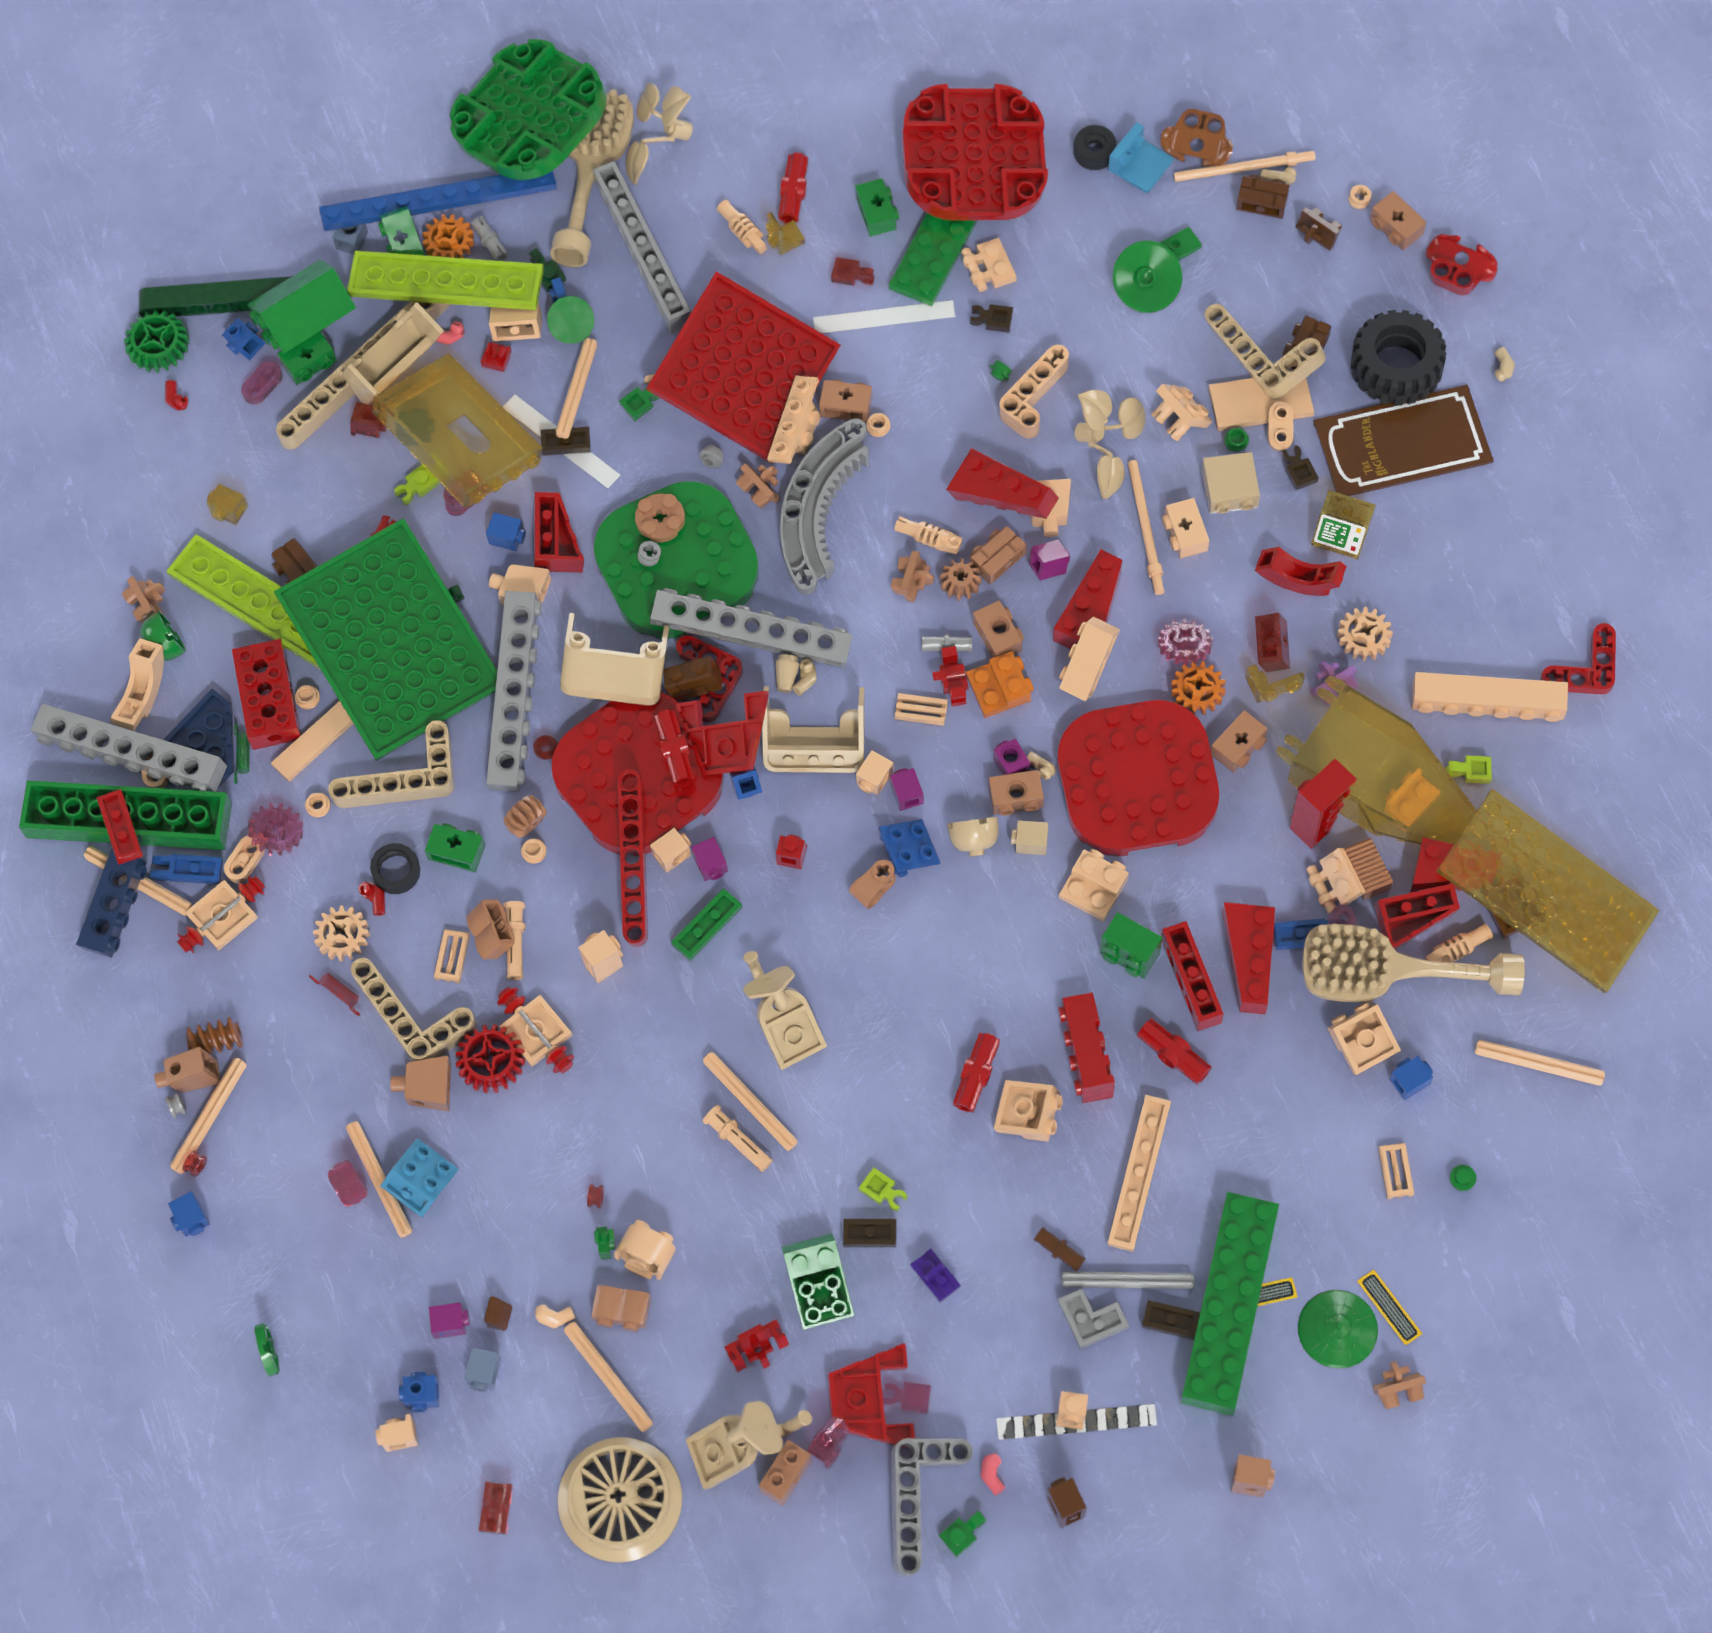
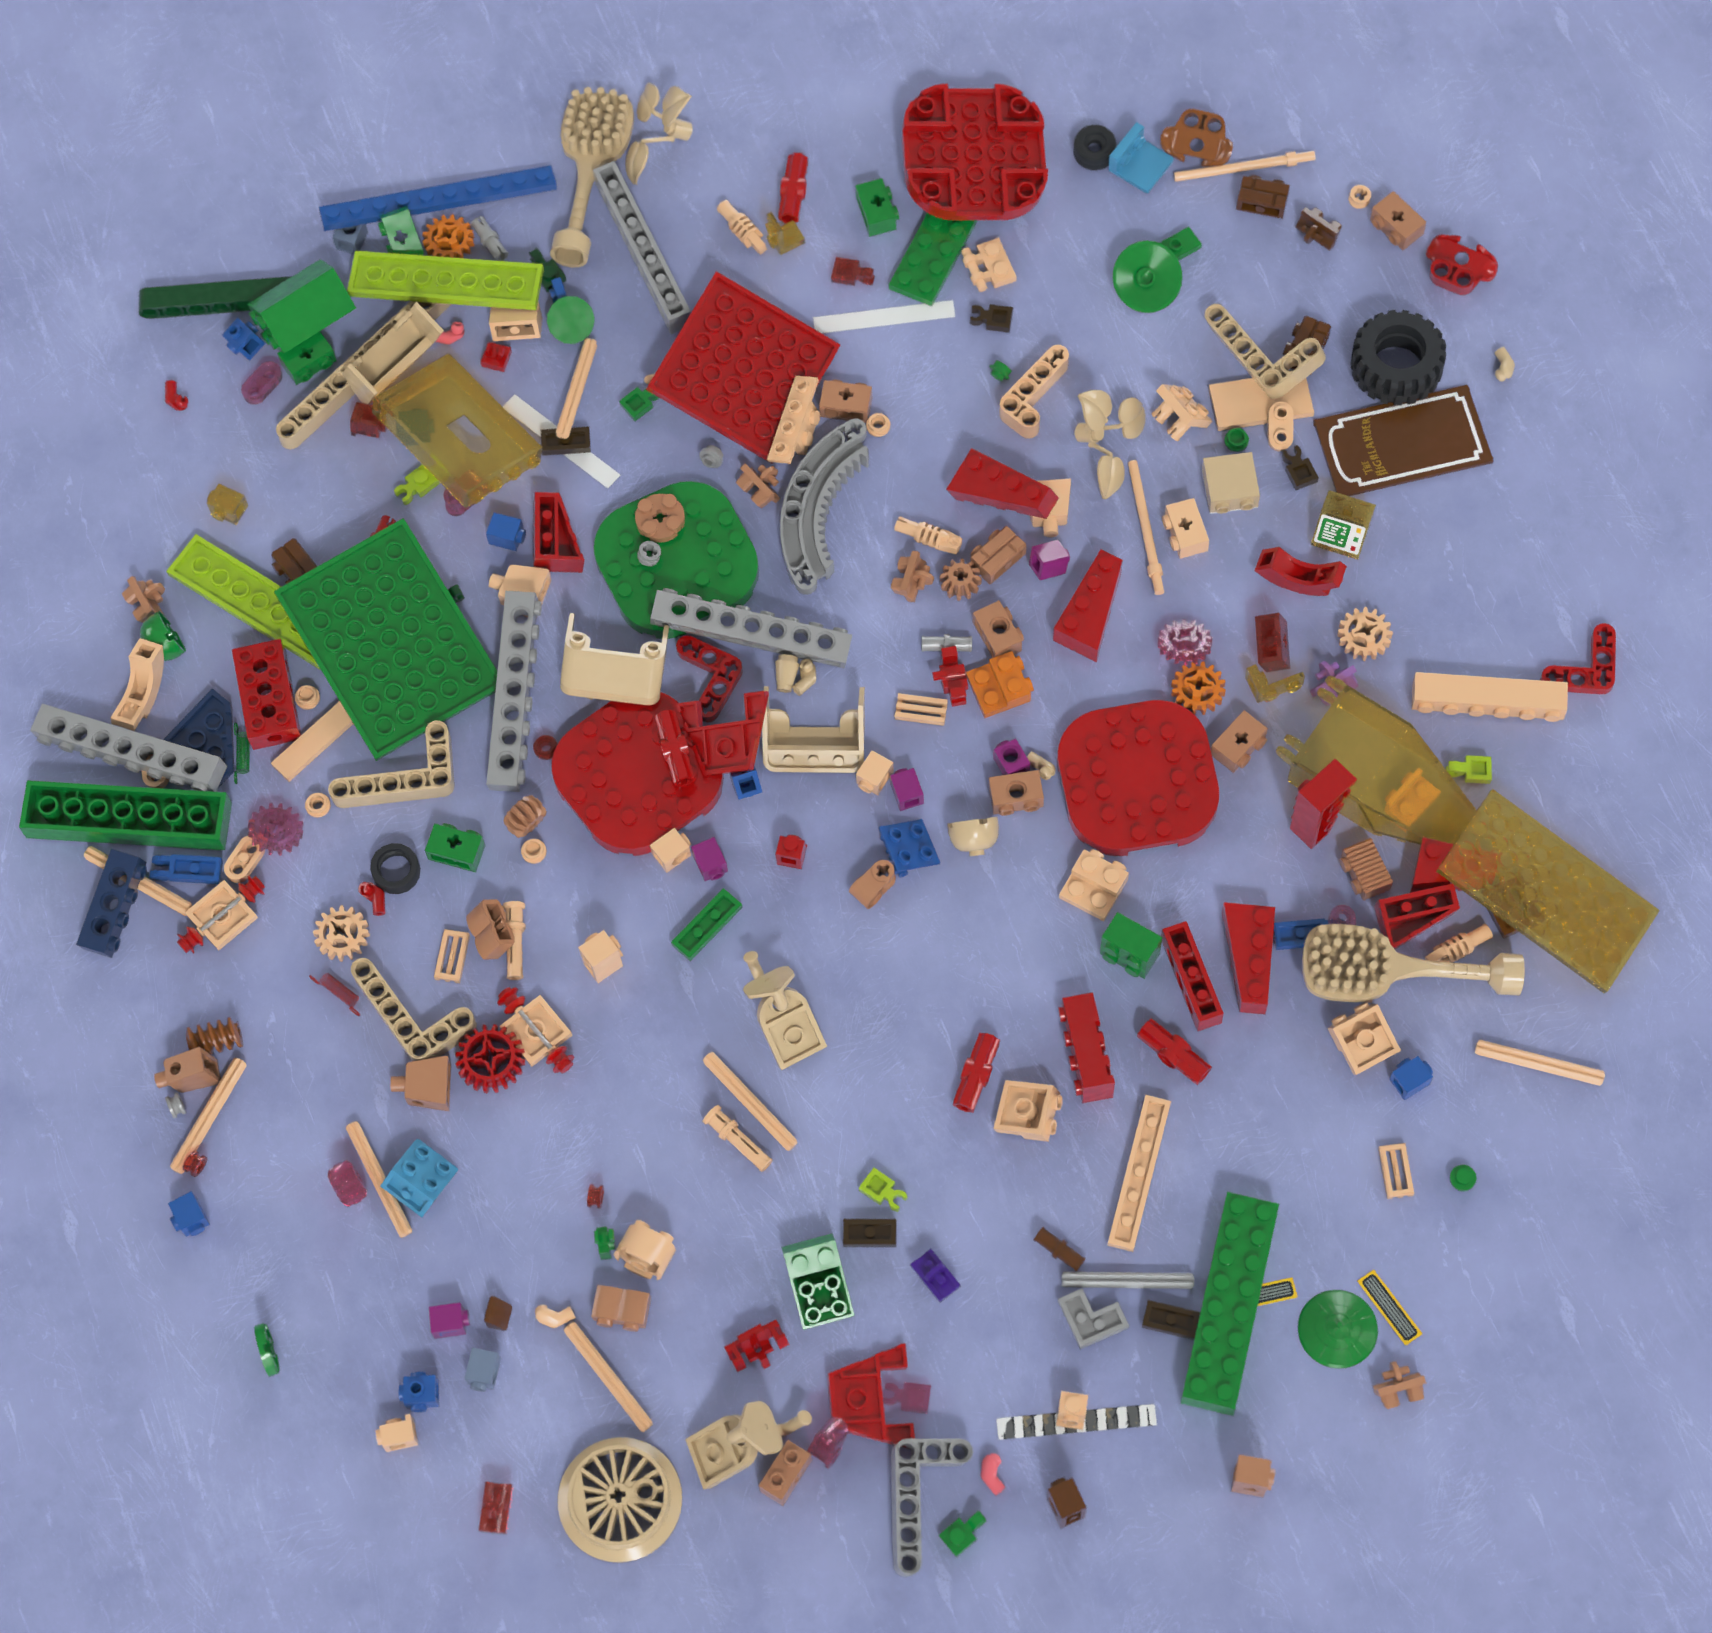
(119, 826): red tile -> none
(162, 330): green gear -> none
(528, 110): green plate -> none
(628, 846): red beam -> none
(693, 678): reddish brown brick -> none
(1030, 837): tan brick -> none
(1088, 658): light nougat brick -> none
(1287, 176): tan arm -> none
(1341, 876): light nougat plate -> none

